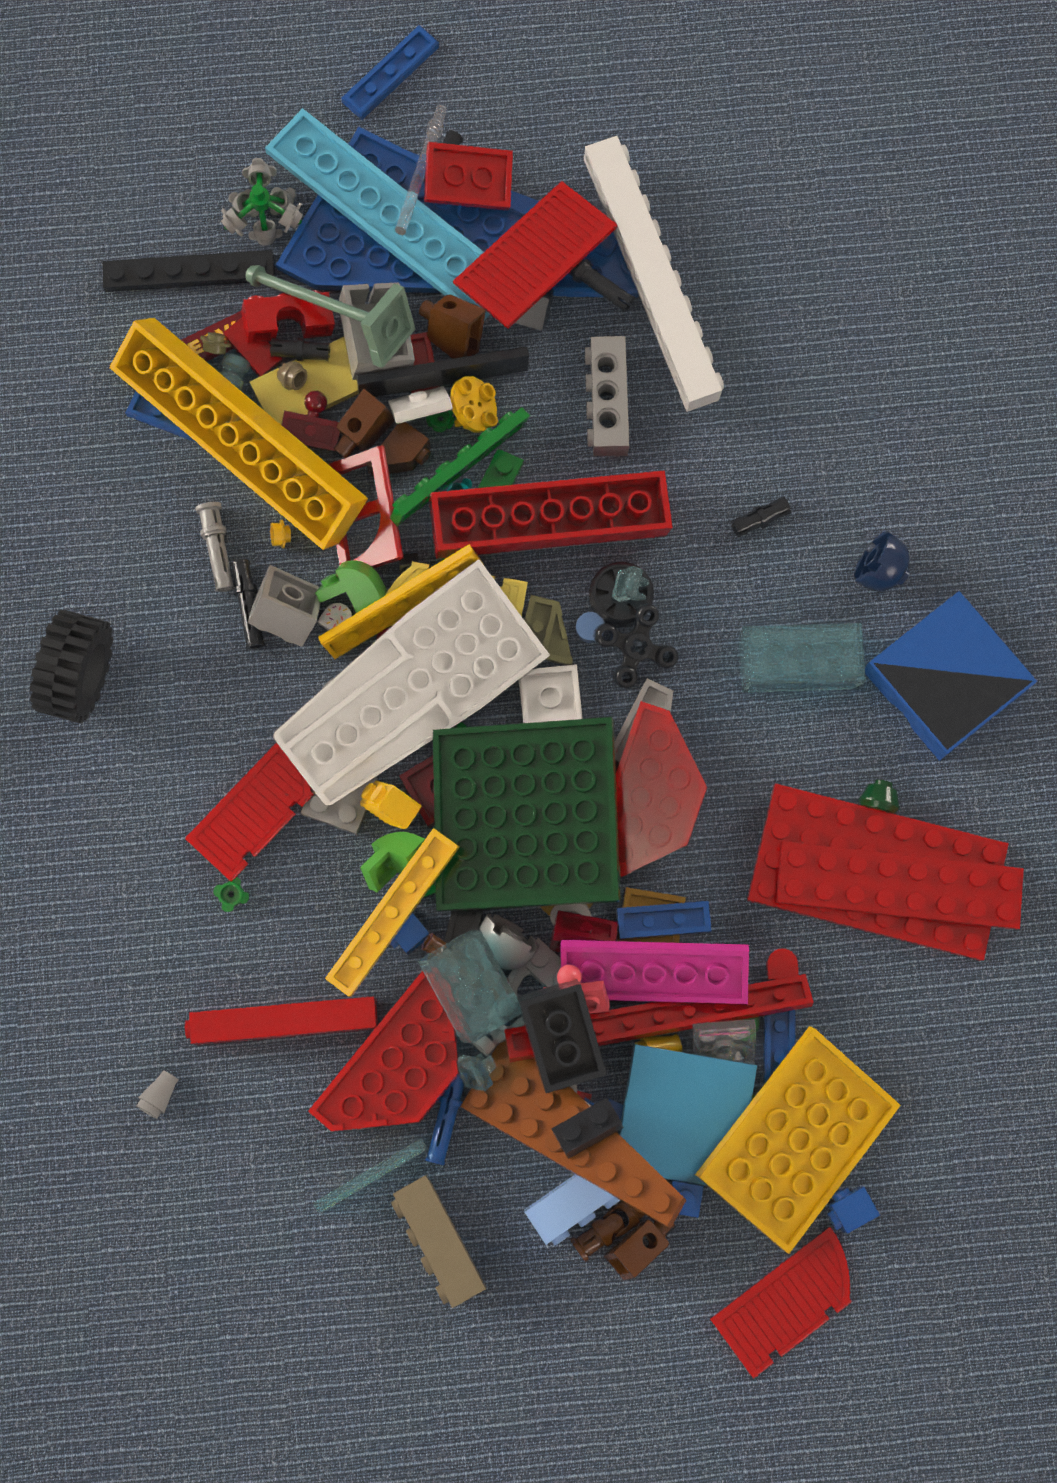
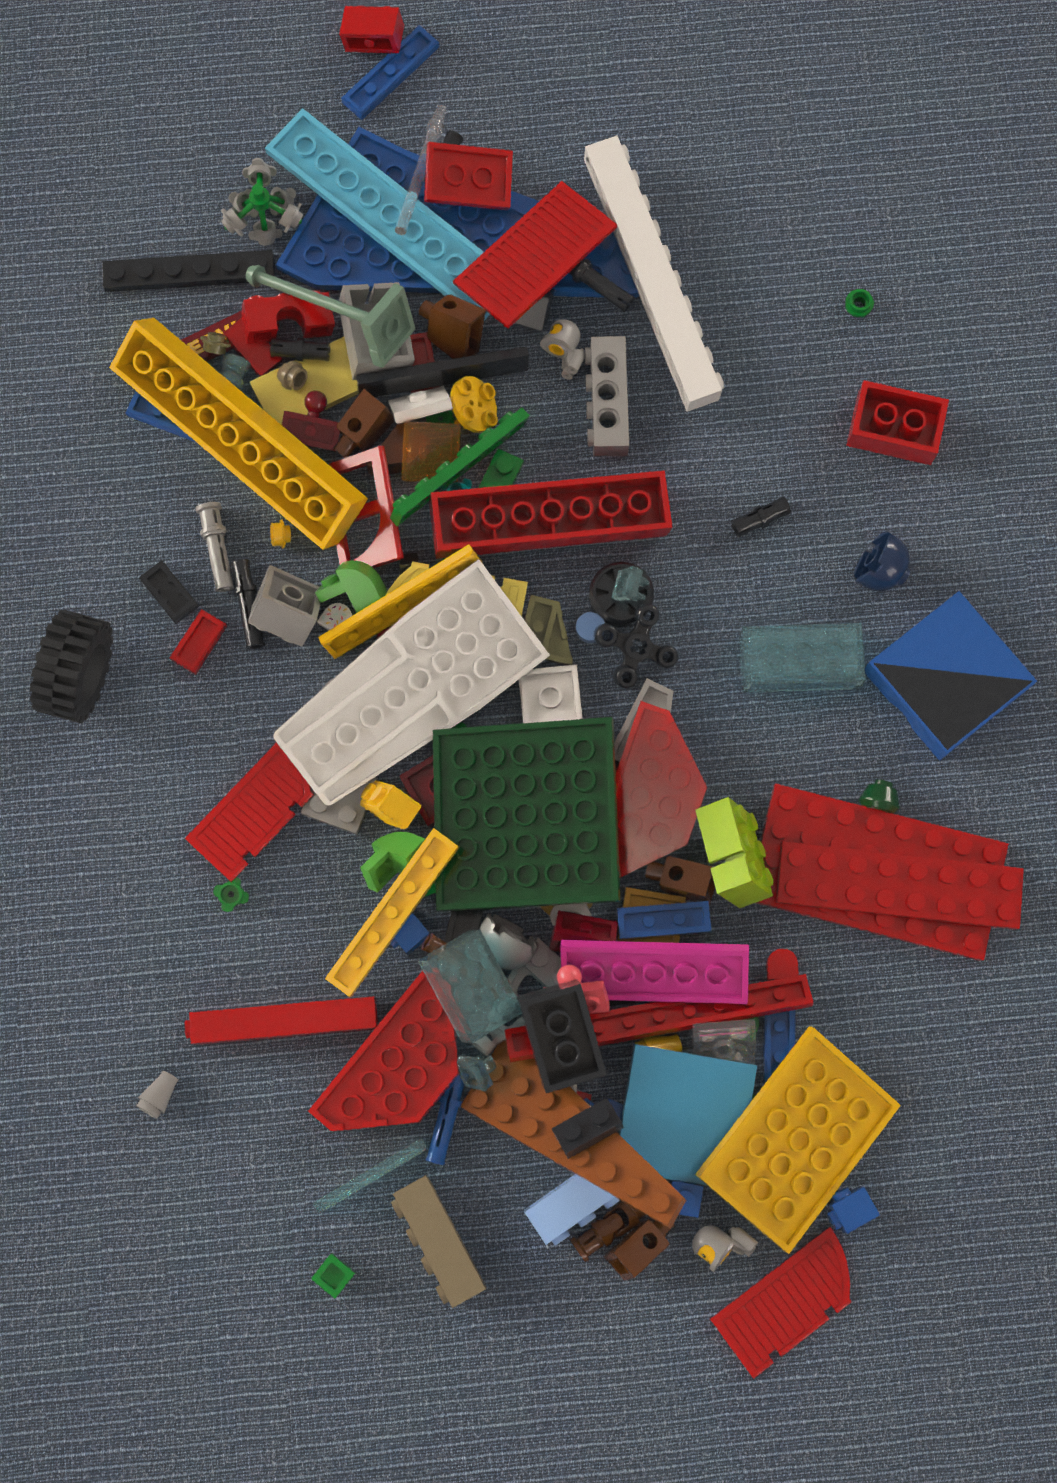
(168, 592): none -> black plate
(198, 641): none -> red tile
(333, 1275): none -> green plate
(371, 29): none -> red brick
(427, 447): none -> clear orange tile
(562, 344): none -> light grey piece
(695, 884): none -> reddish brown torso
(716, 1245): none -> light grey piece
(731, 836): none -> lime piece
(862, 296): none -> green plate
(897, 422): none -> red brick

